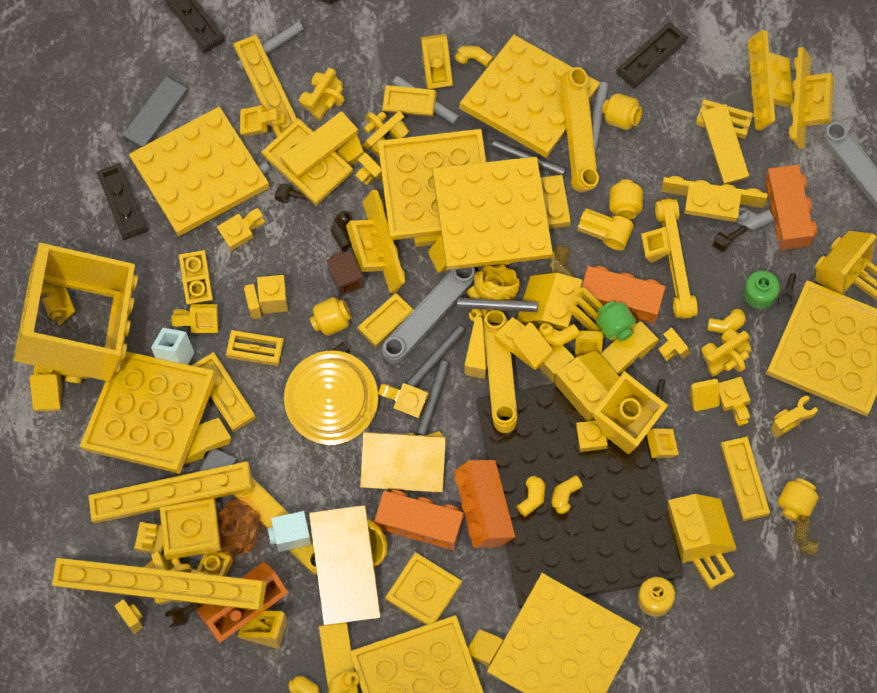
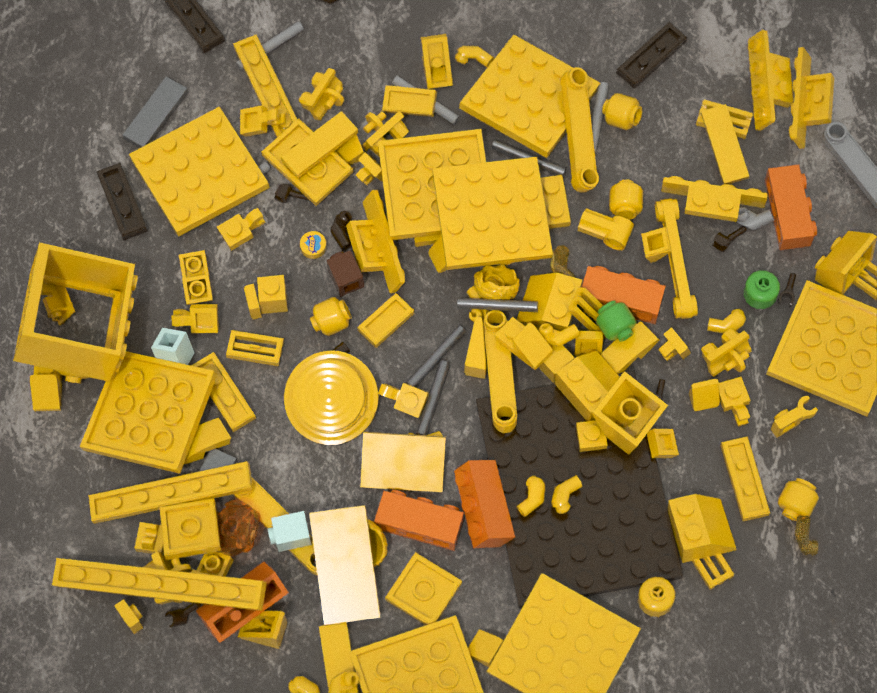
(313, 245): none -> yellow tile
(427, 314): light grey piece -> none

